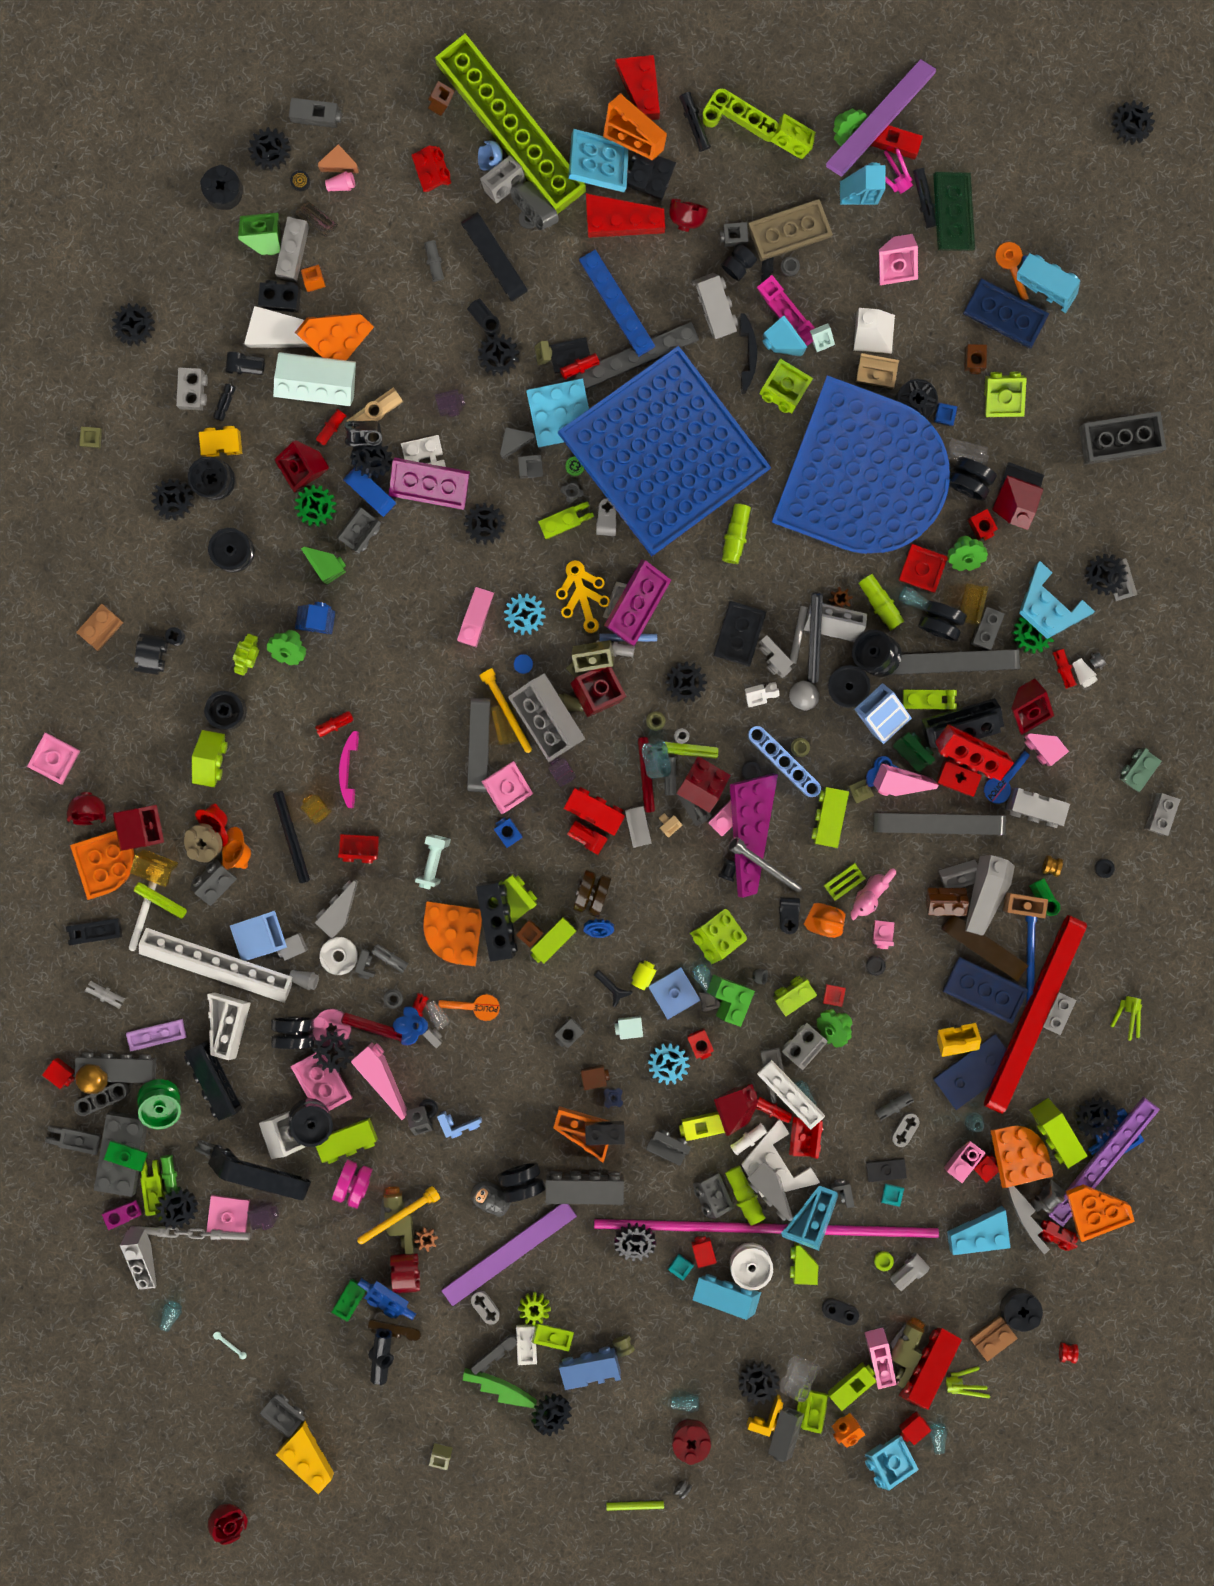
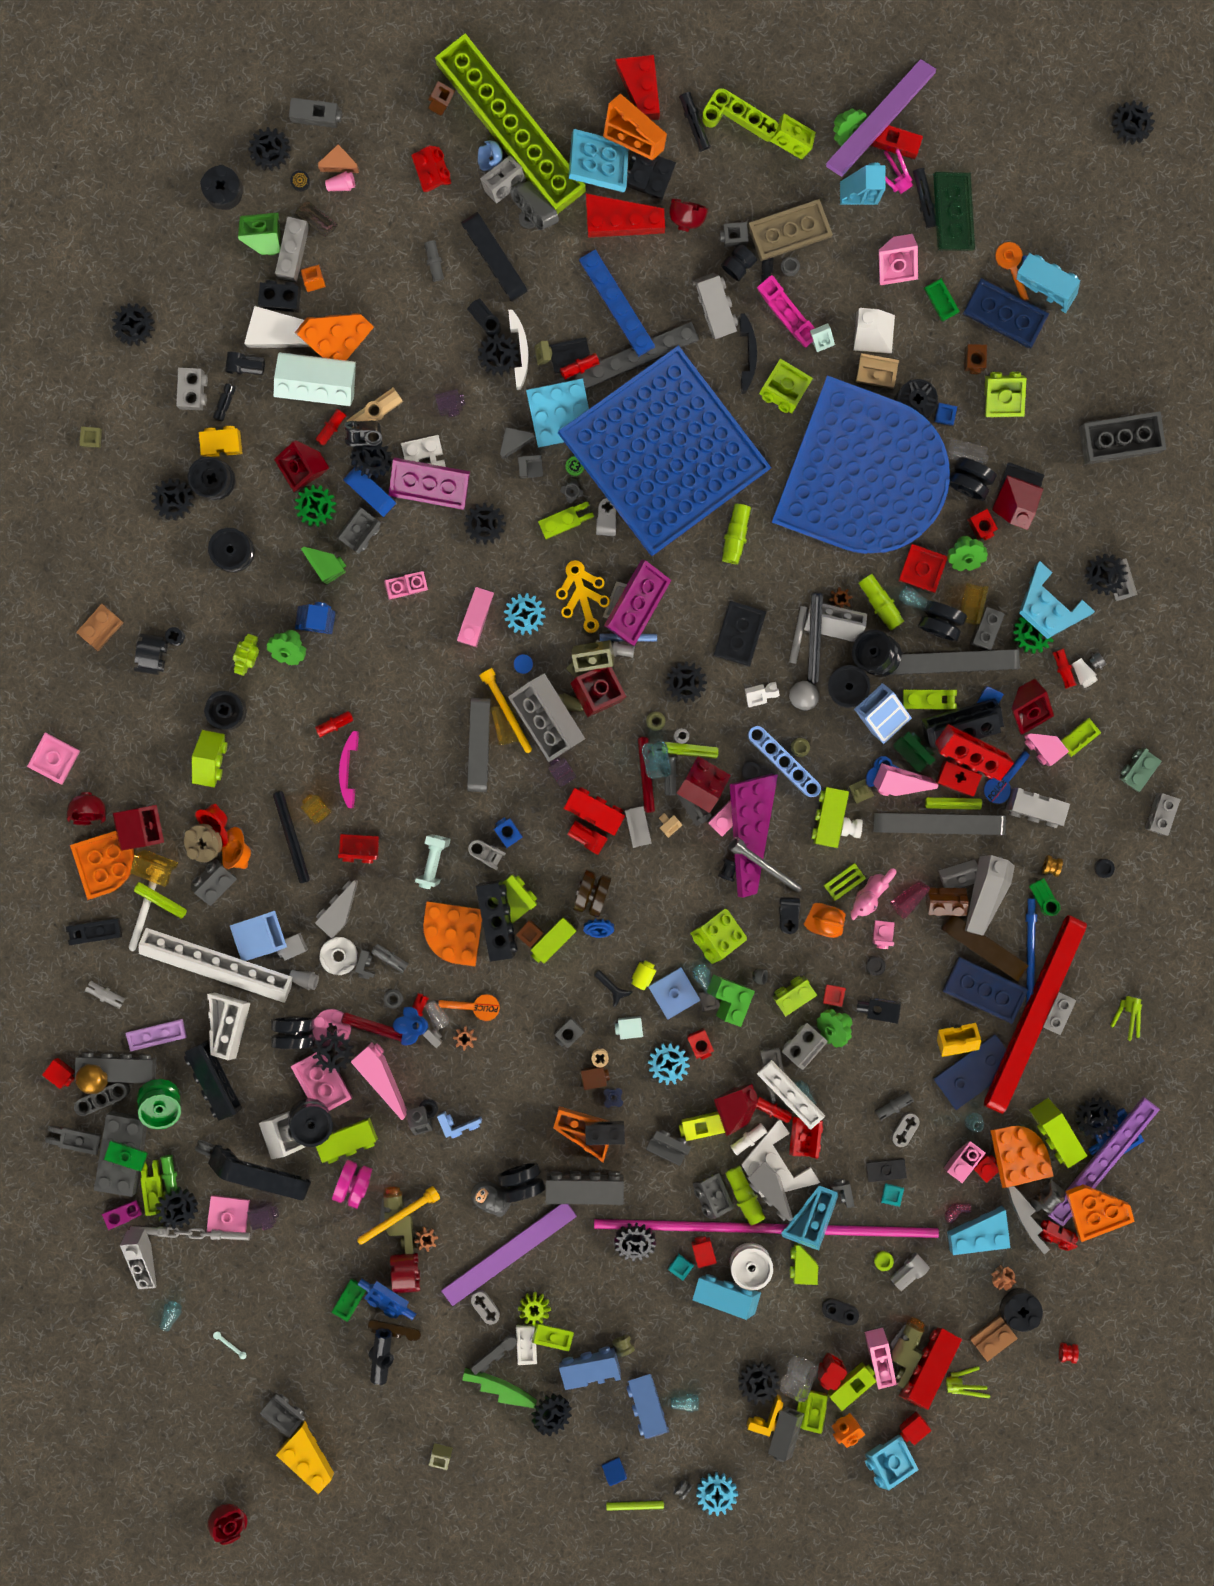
(406, 585): none -> bright pink slope
(460, 1041): none -> nougat gear
(487, 854): none -> light grey piece
(507, 787): bright pink plate -> none
(520, 372): none -> white slope
(600, 1051): none -> tan bush
(614, 1471): none -> blue slope
(647, 1407): none -> medium blue wedge
(691, 1452): dark red brick -> none
(709, 1494): none -> medium azure gear
(778, 662): light grey plate -> none
(784, 339): medium azure slope -> none
(831, 1372): none -> red brick
(852, 827): none -> white wheel
(889, 1013): none -> black torso
(909, 899): none -> clear pink slope
(938, 1437): clear light blue cone -> none
(941, 300): none -> green plate
(953, 803): none -> lime axle
(954, 1211): none -> clear pink arm
(990, 693): none -> blue slope
(1003, 1278): none -> nougat gear
(1025, 905): medium nougat slope -> none
(1080, 736): none -> lime plate

